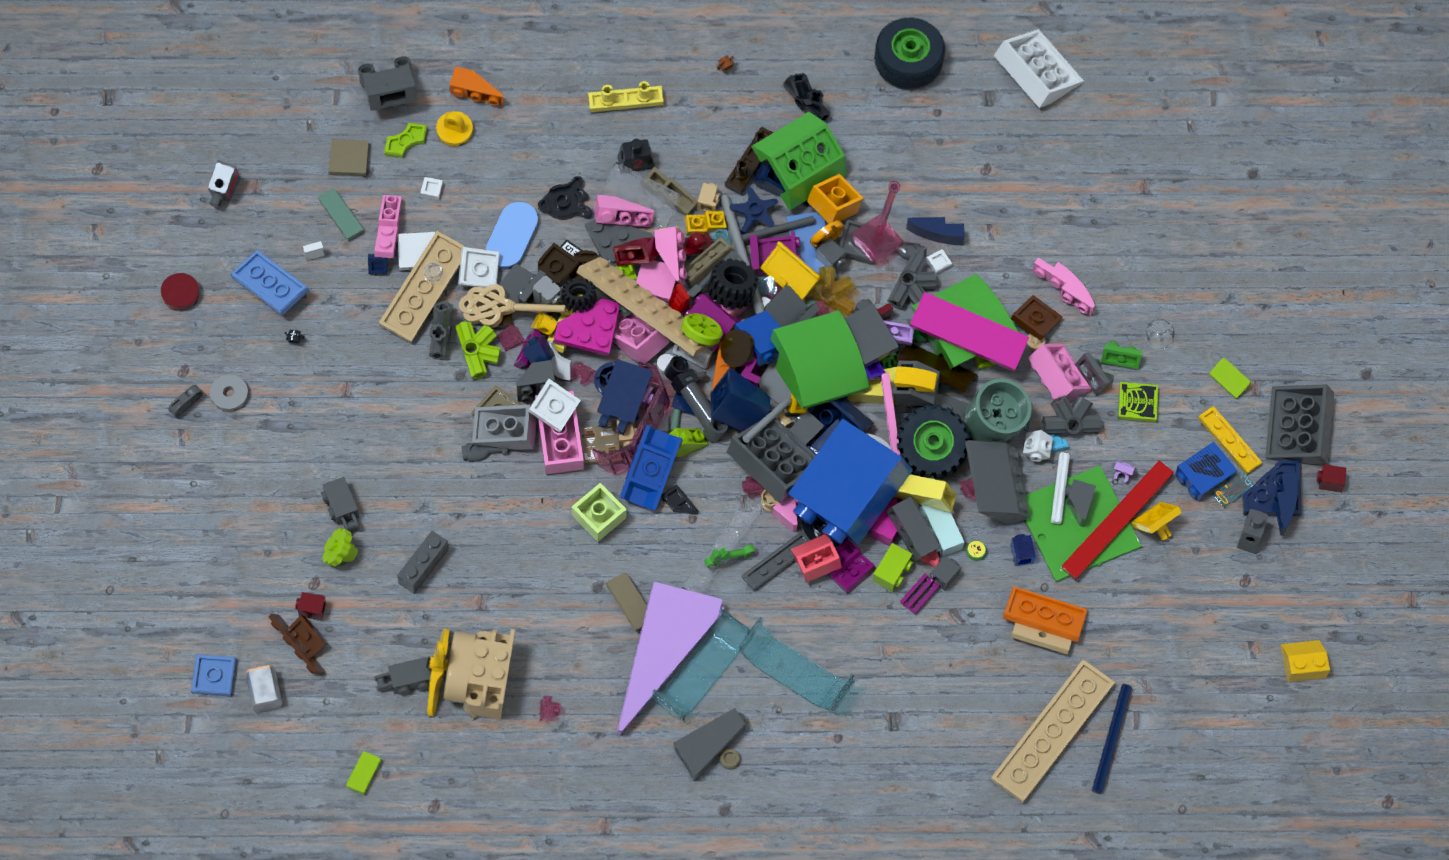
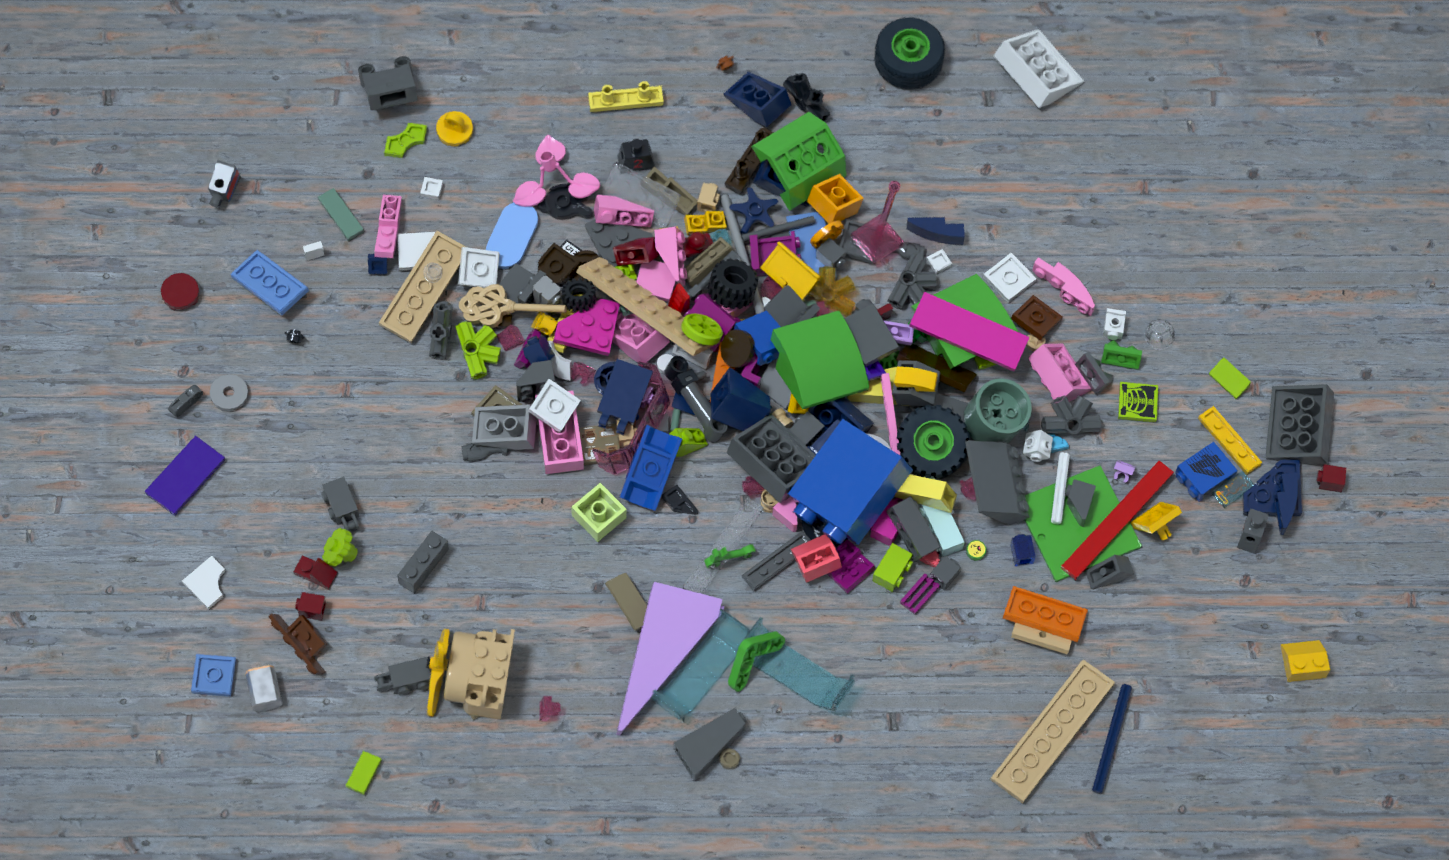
(184, 475): none -> dark purple tile
(205, 582): none -> white tile
(315, 571): none -> dark red slope
(348, 157): dark tan tile -> none
(470, 85): orange slope -> none
(548, 154): none -> bright pink plant
(746, 654): none -> bright green beam
(759, 98): none -> dark blue slope
(766, 281): clear light blue plate -> none
(767, 419): light grey bar -> none
(1009, 277): none -> white tile
(1109, 571): none -> dark grey slope
(1114, 324): none -> white brick

